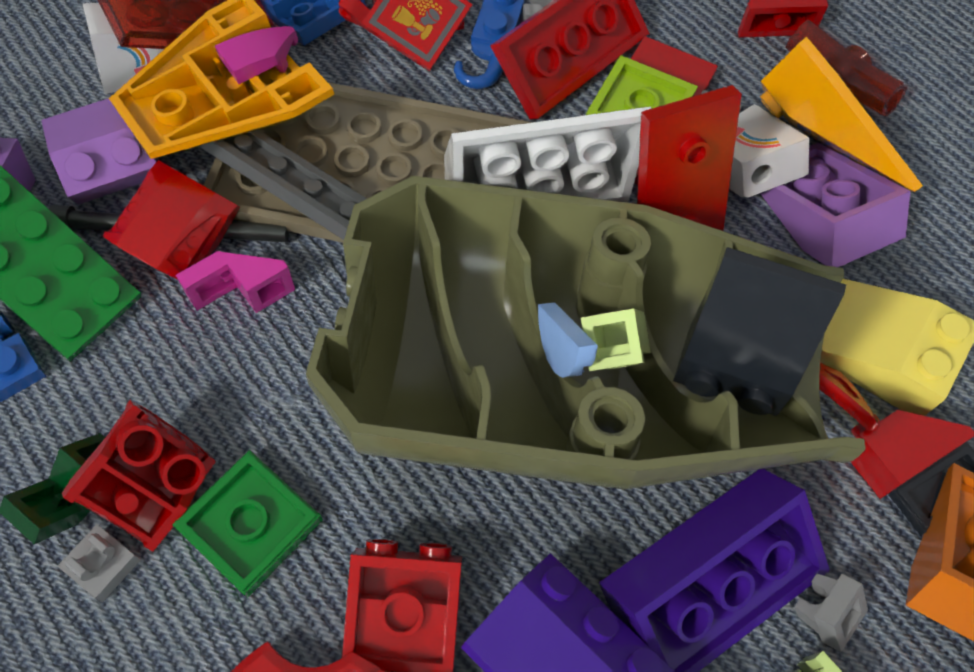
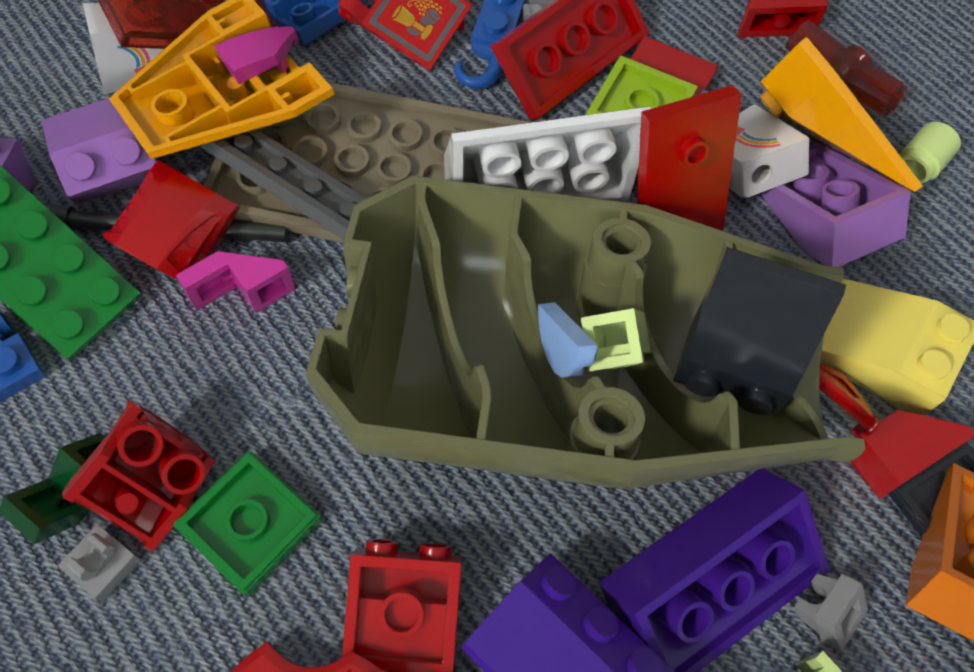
(931, 150): none -> yellowish green brick

